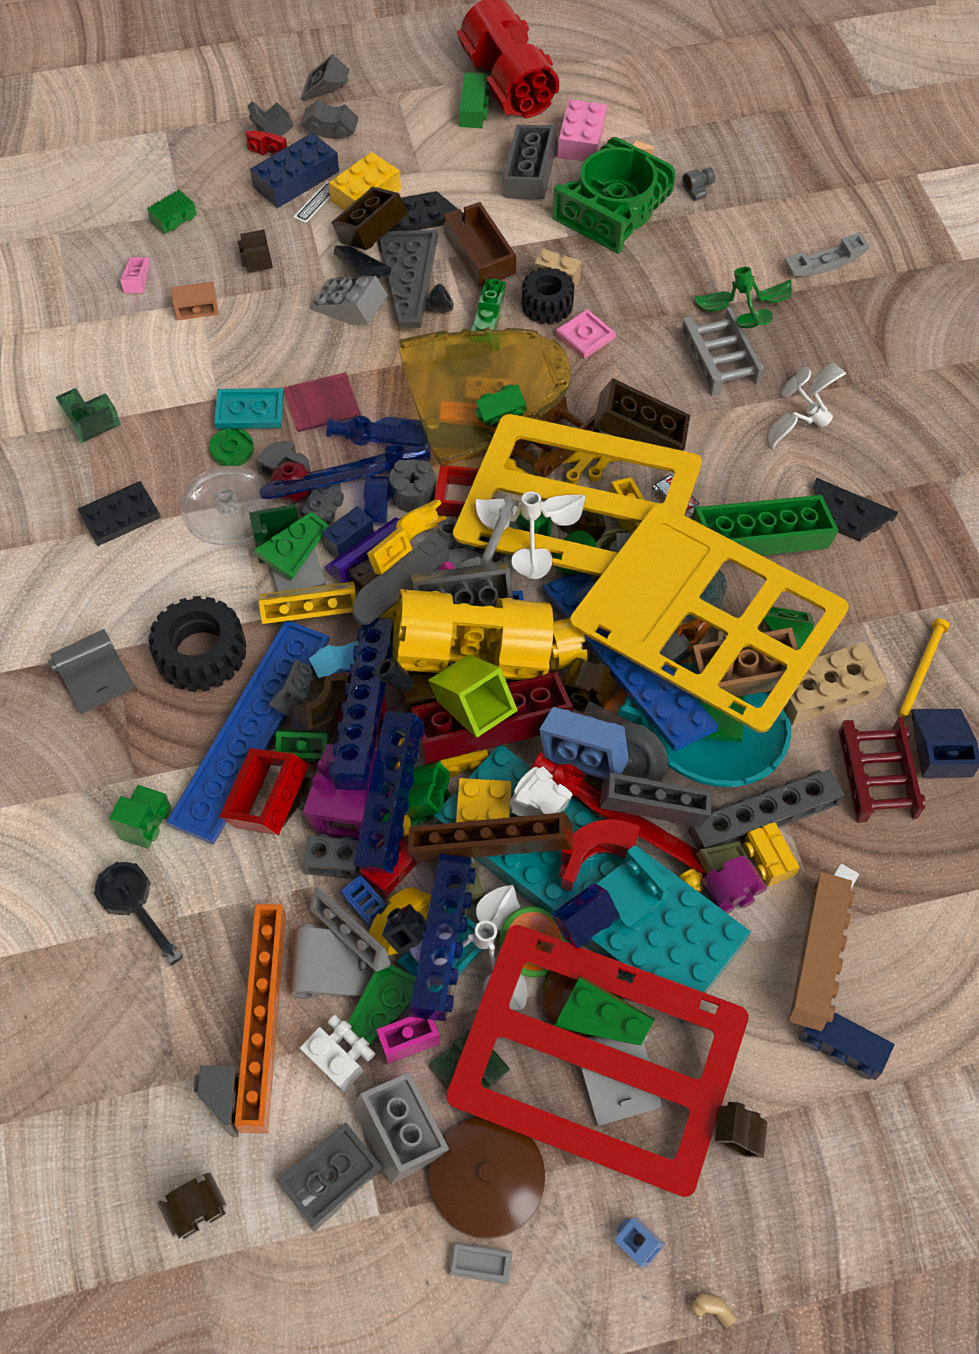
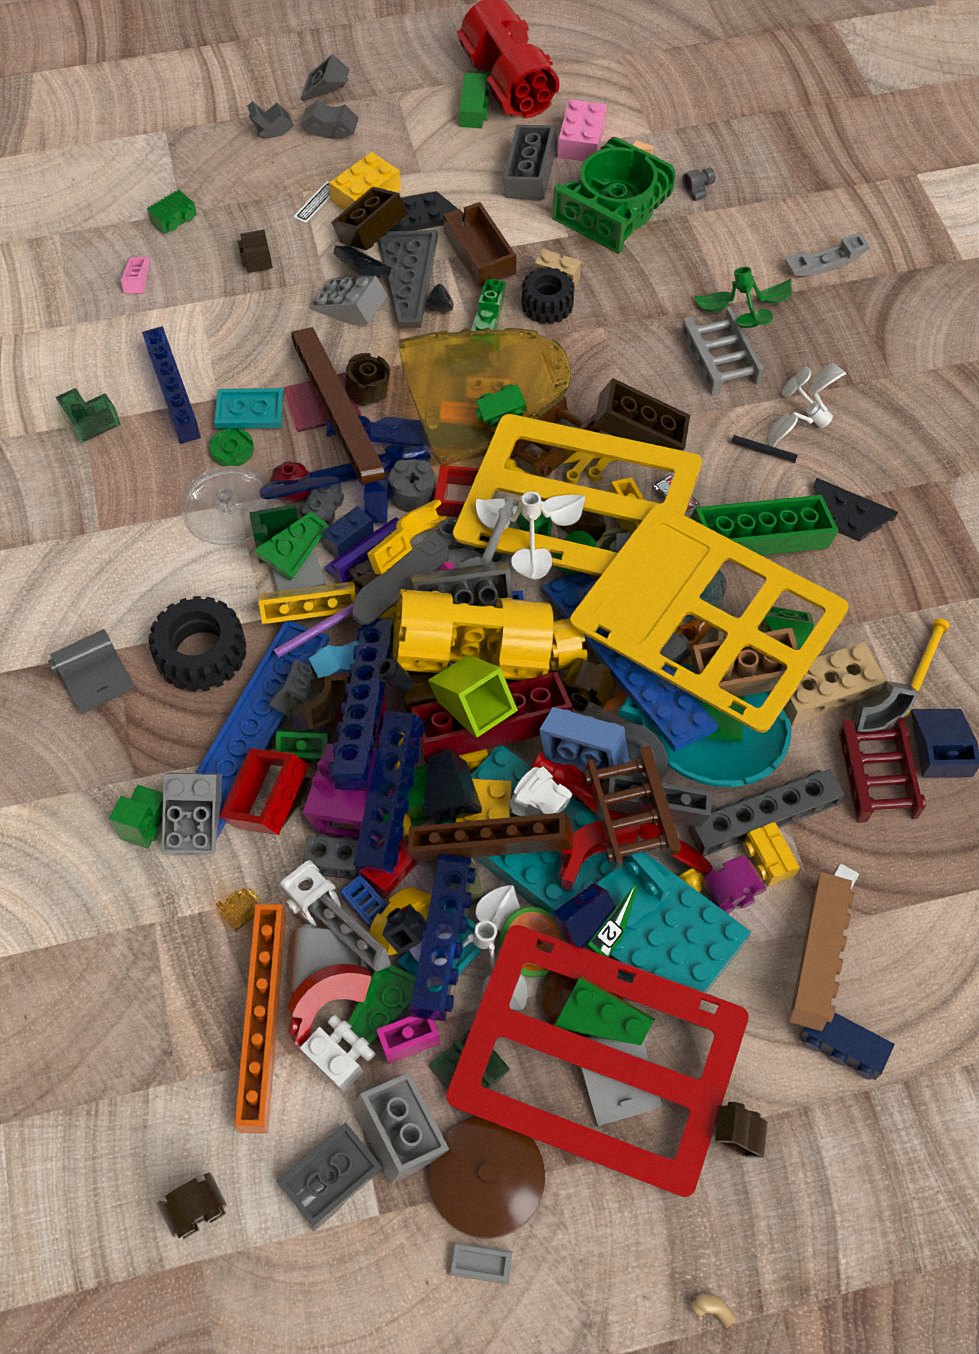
(119, 513): black plate -> none
(123, 891): black piece -> none
(171, 385): none -> clear blue brick
(191, 812): none -> light grey slope
(195, 300): nougat brick -> none
(218, 1091): dark grey slope -> none
(239, 908): none -> clear yellow brick
(265, 142): red slope -> none
(276, 454): dark grey brick -> none
(294, 170): dark blue brick -> none
(299, 900): none -> white piece
(314, 631): none -> medium lavender bar
(321, 987): none -> arch
(338, 407): none -> reddish brown beam
(367, 379): none -> dark brown brick
(450, 788): none -> black slope
(585, 333): bright pink tile -> none
(614, 927): none -> sticker
(643, 1254): medium blue brick -> none
(650, 788): none -> reddish brown fence
(714, 857): olive tile -> none
(763, 448): none -> black bar
(884, 708): none -> dark grey brick

